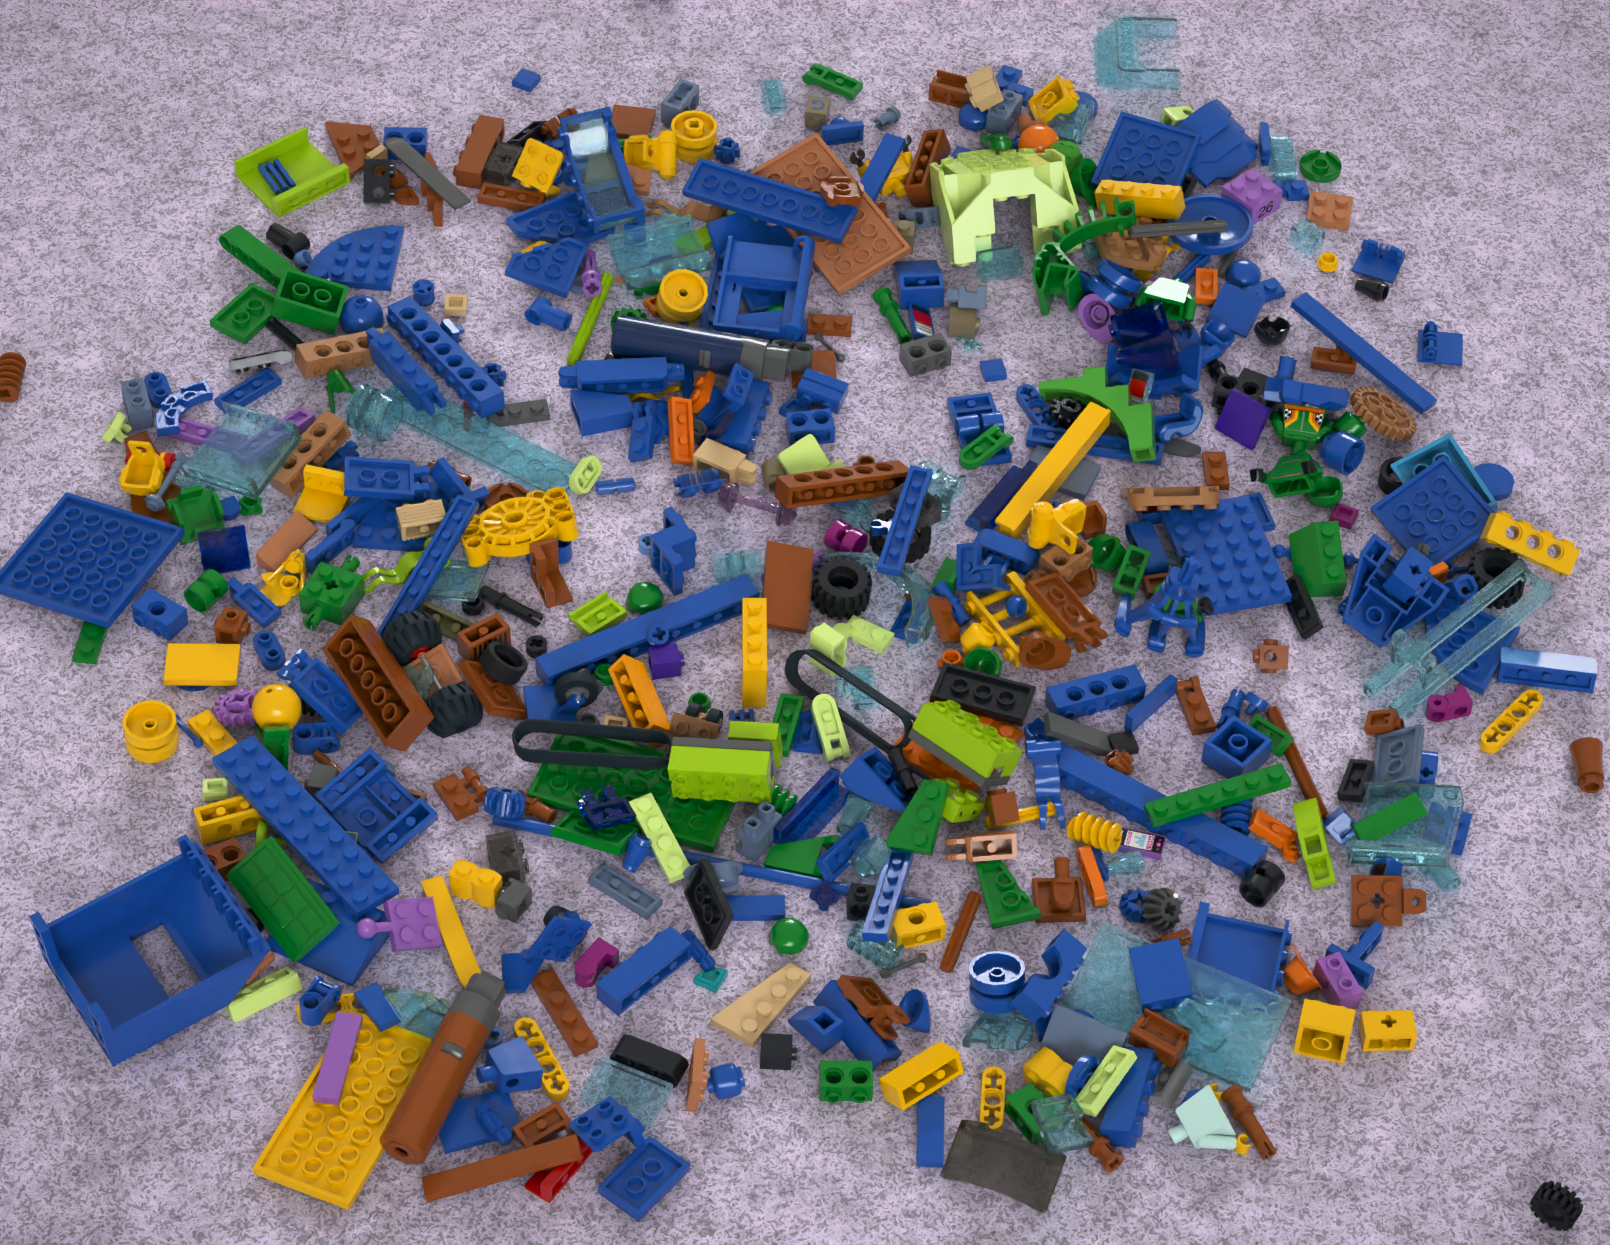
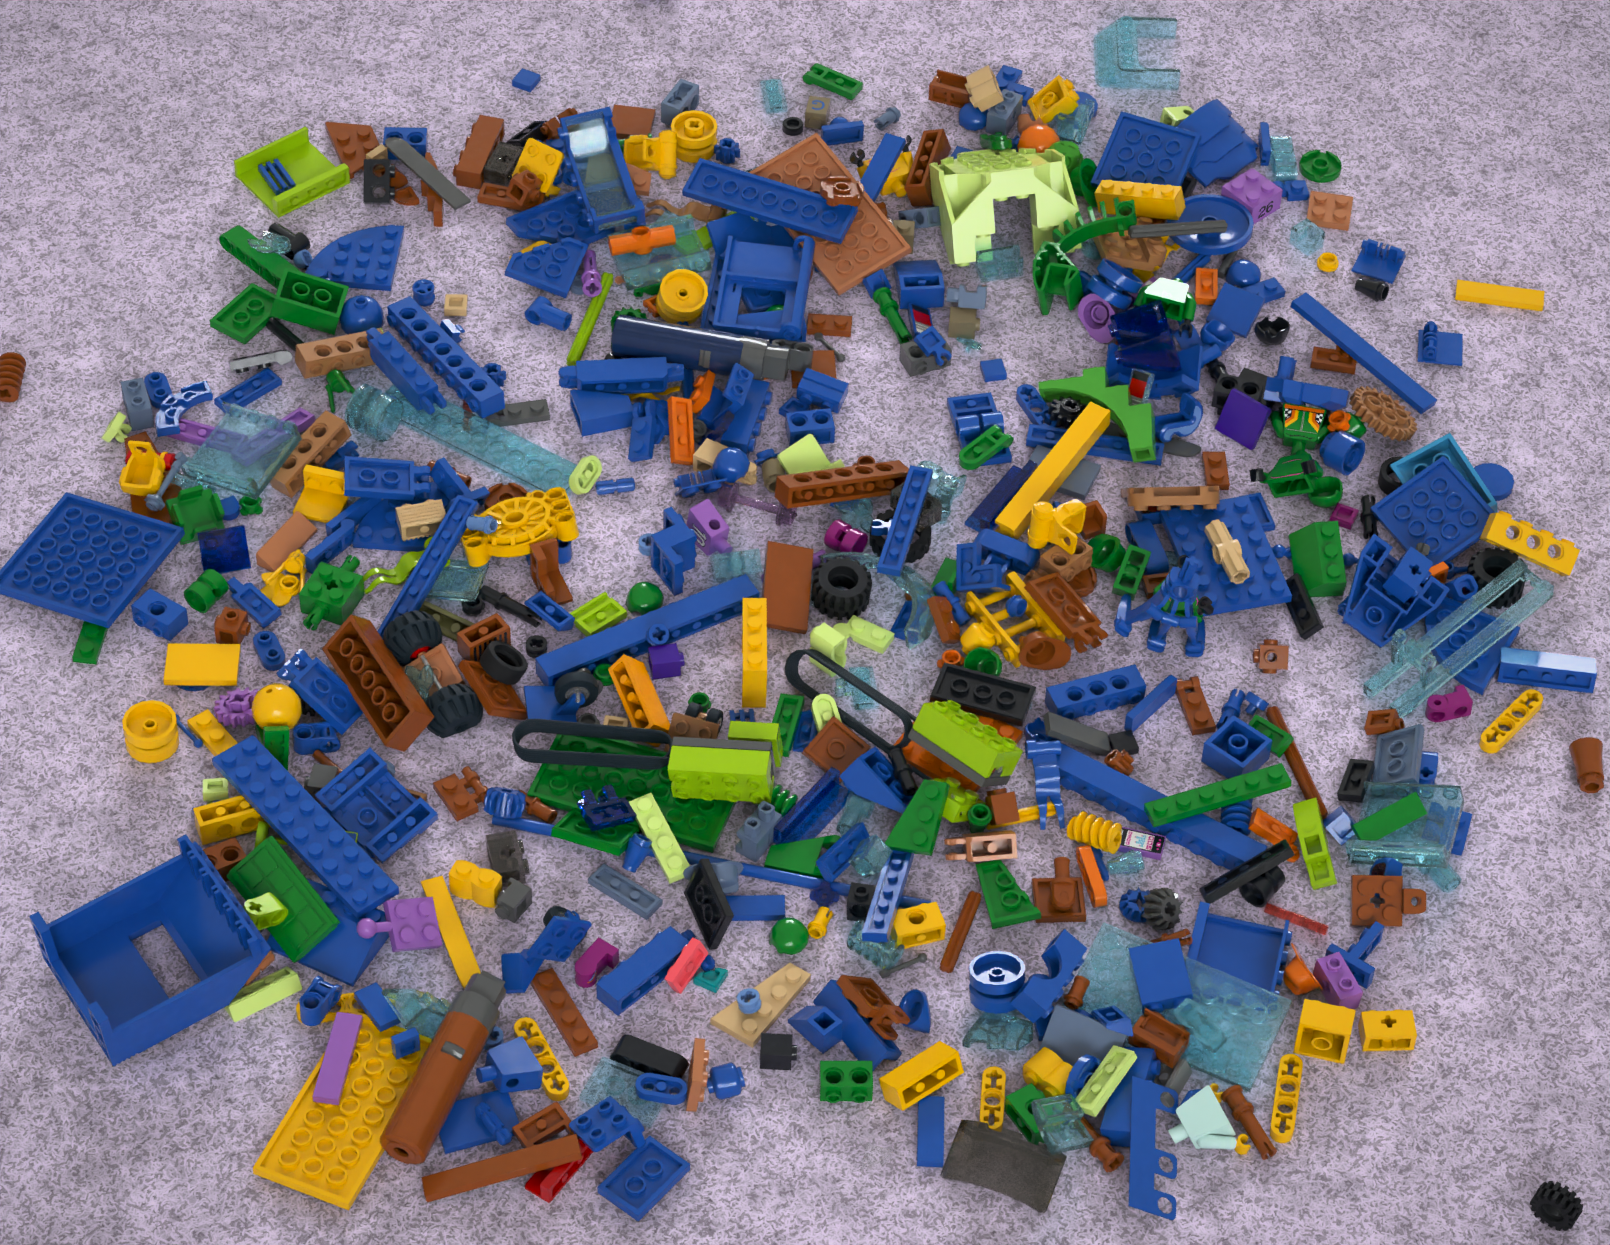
(265, 911): none -> lime piece
(271, 243): none -> clear light blue plate
(405, 1043): none -> blue tile
(485, 524): none -> medium blue pin
(524, 187): none -> dark orange brick
(550, 612): none -> blue slope
(642, 240): none -> orange piece
(661, 1087): none -> blue plate
(686, 965): none -> coral plate
(709, 528): none -> medium lavender torso
(731, 464): none -> blue hair
(749, 1007): none -> medium blue bush
(765, 455): none -> blue plate
(792, 126): none -> black tile
(817, 927): none -> yellow pin
(835, 747): none -> dark orange tile
(876, 281): none -> blue plate
(932, 343): none -> blue plate
(979, 817): none -> green cone
(1074, 998): none -> dark orange pin
(1114, 1019): none -> blue slope
(1143, 1154): none -> blue piece
(1227, 551): none -> tan piece
(1246, 871): none -> black tile
(1286, 1098): none -> yellow beam
(1296, 918): none -> clear red piece
(1339, 421): none -> orange plate
(1367, 517): none -> black pin
(1499, 295): none -> yellow tile

